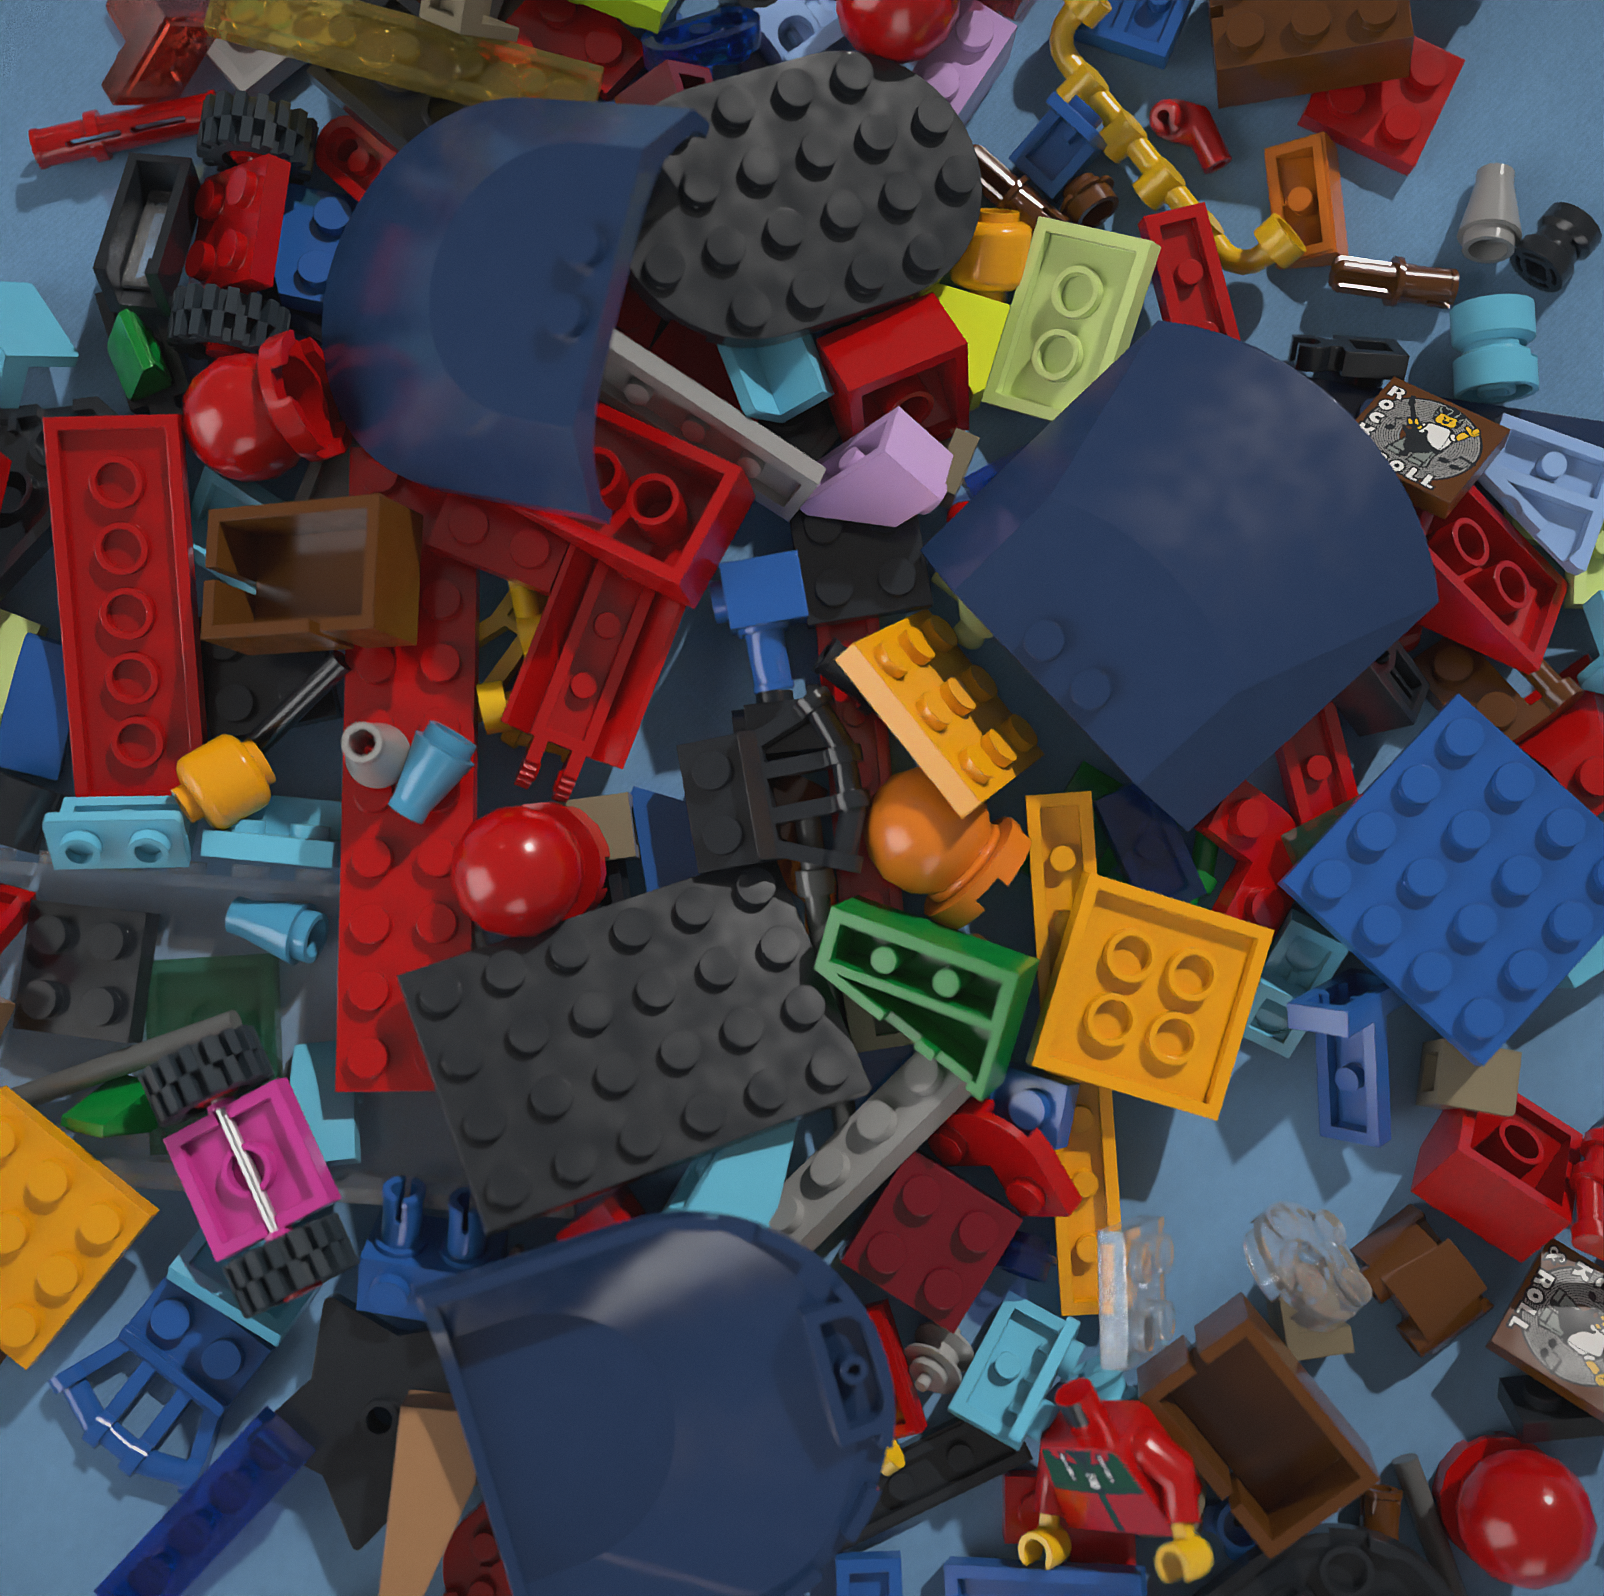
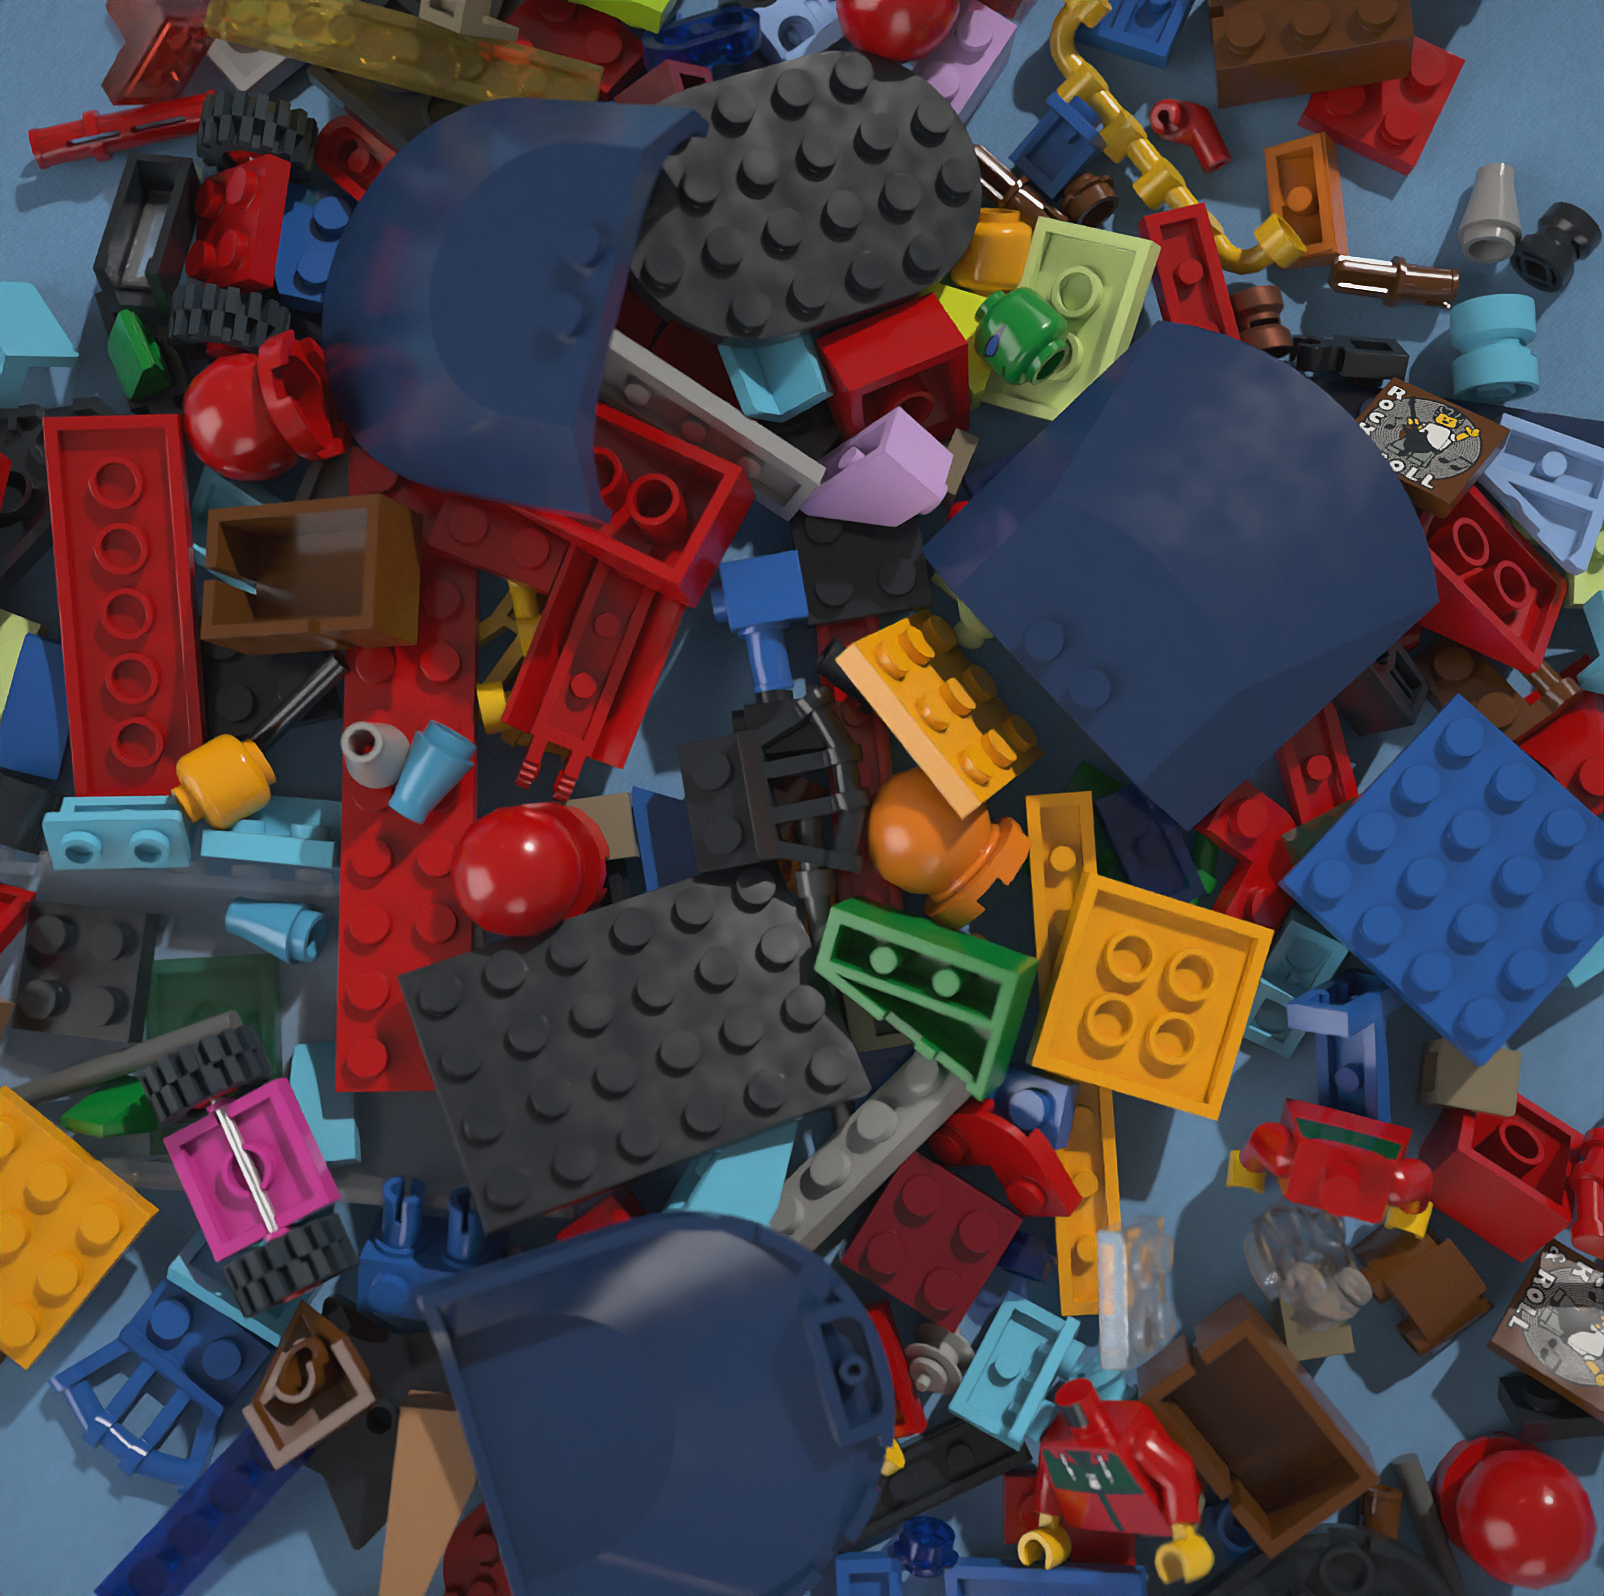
(309, 1388): none -> reddish brown slope
(926, 1547): none -> clear blue plate
(1020, 336): none -> green head
(1259, 319): none -> copper wheel
(1338, 1166): none -> red torso

